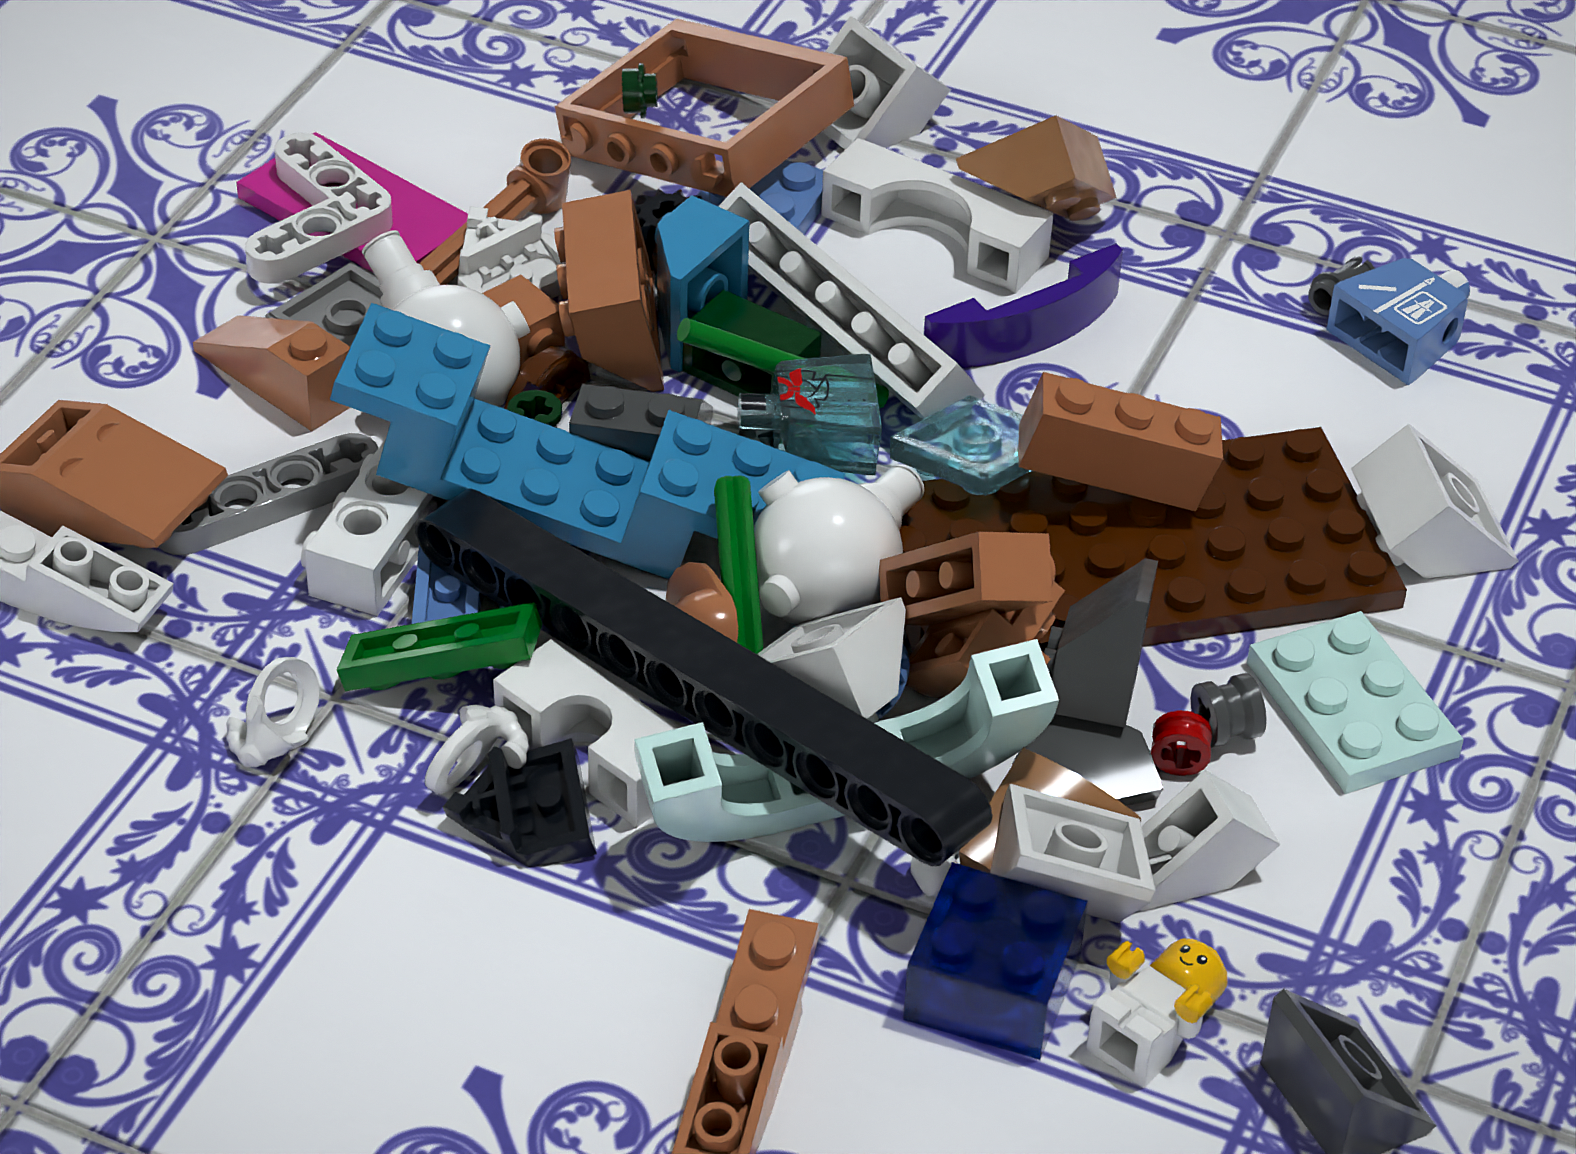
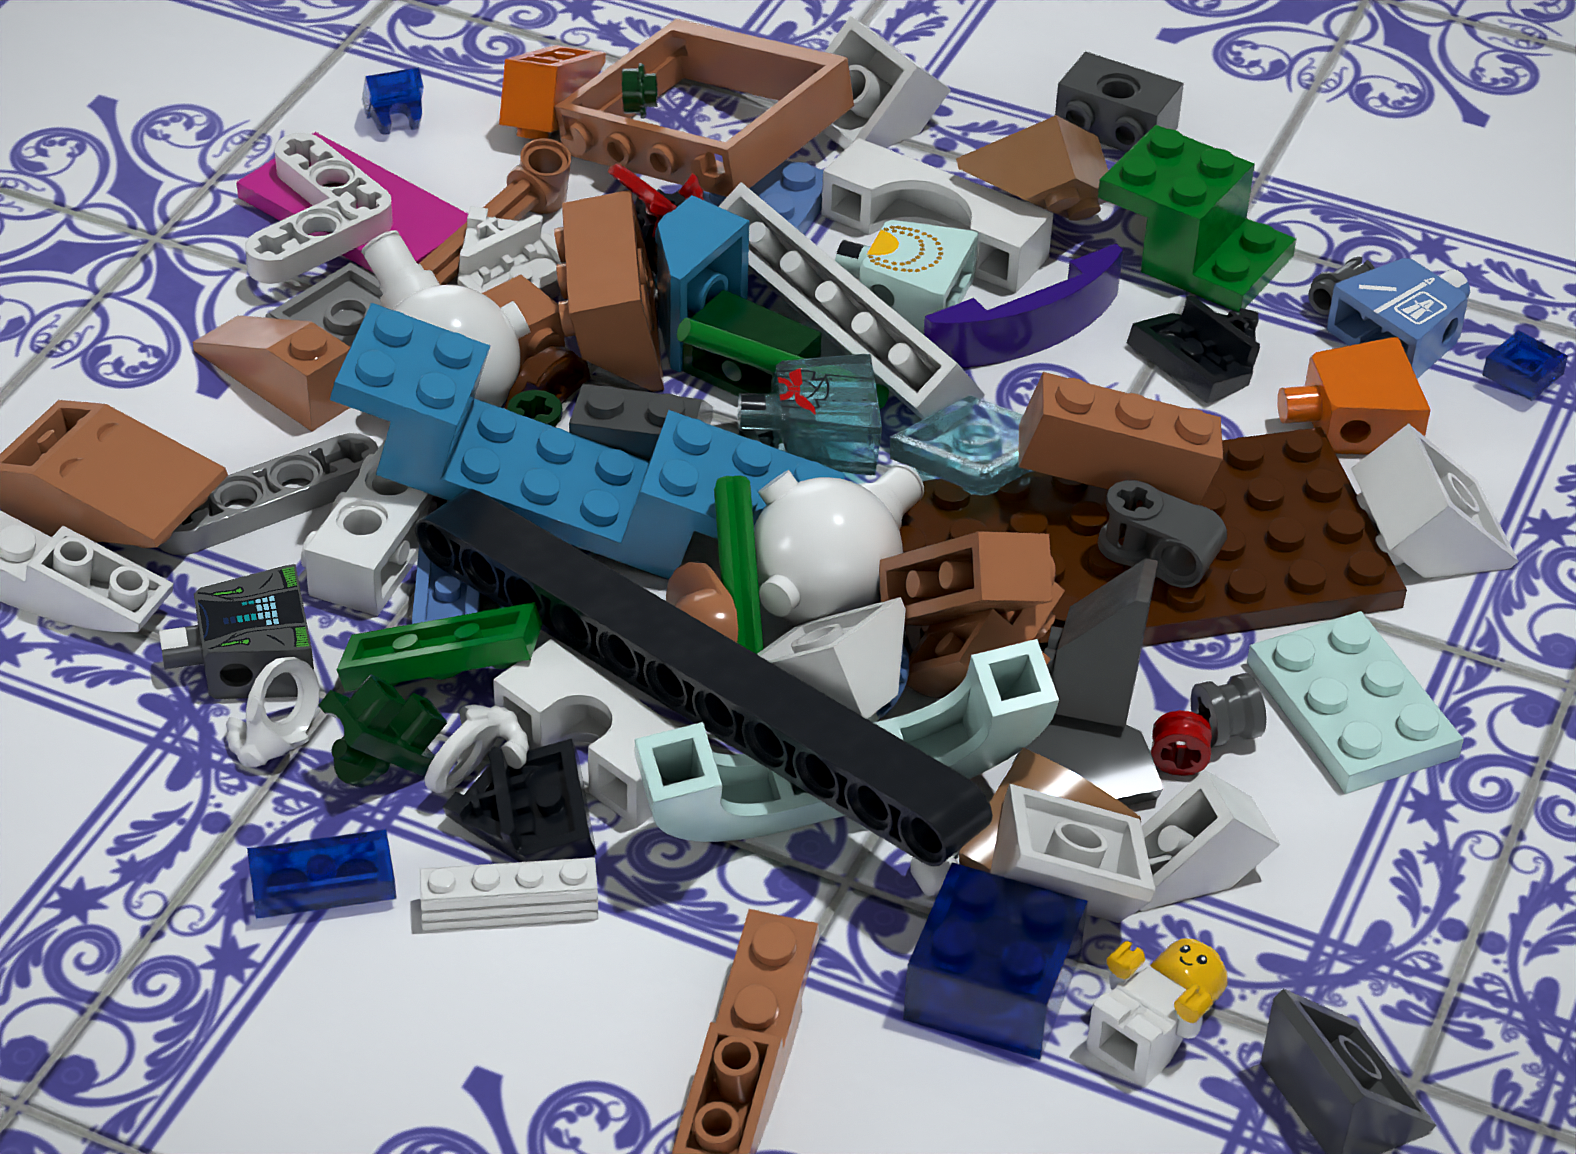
(242, 631): none -> dark grey torso
(321, 873): none -> clear blue plate
(381, 731): none -> dark green hips
(393, 94): none -> clear blue tile
(508, 894): none -> white piece
(539, 82): none -> orange slope
(655, 202): none -> red piece
(914, 267): none -> light aqua torso
(1117, 100): none -> dark grey brick
(1164, 529): none -> dark grey piece
(1197, 218): none -> green bracket
(1201, 348): none -> black slope
(1358, 396): none -> orange torso
(1525, 365): none -> clear blue plate

